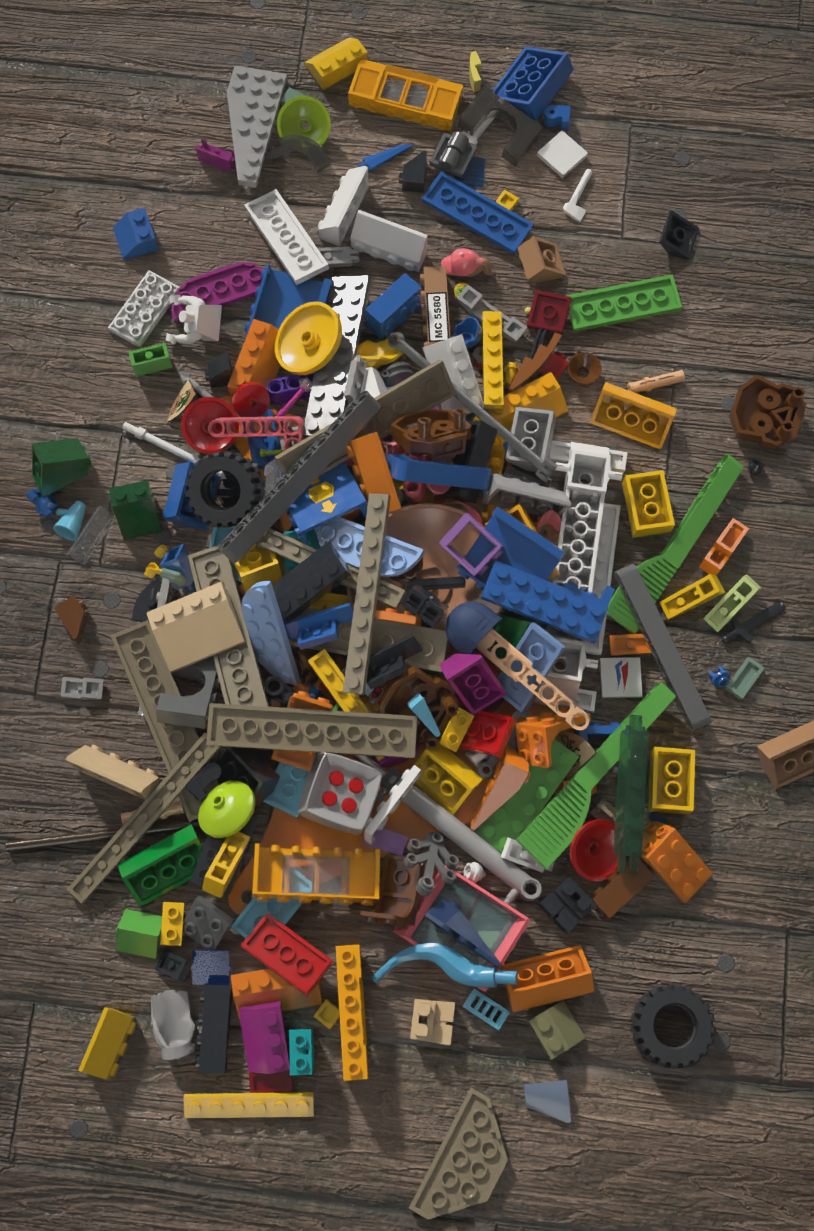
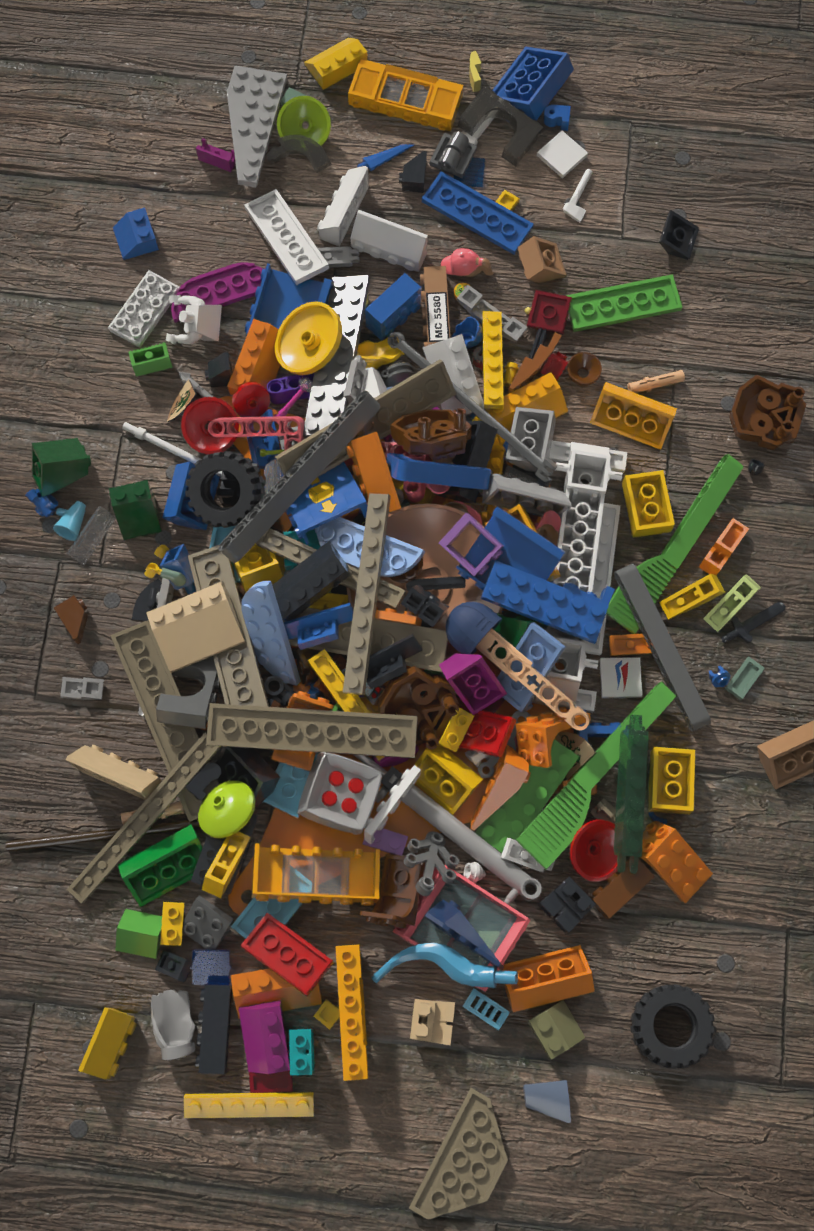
(421, 709): medium azure slope -> none

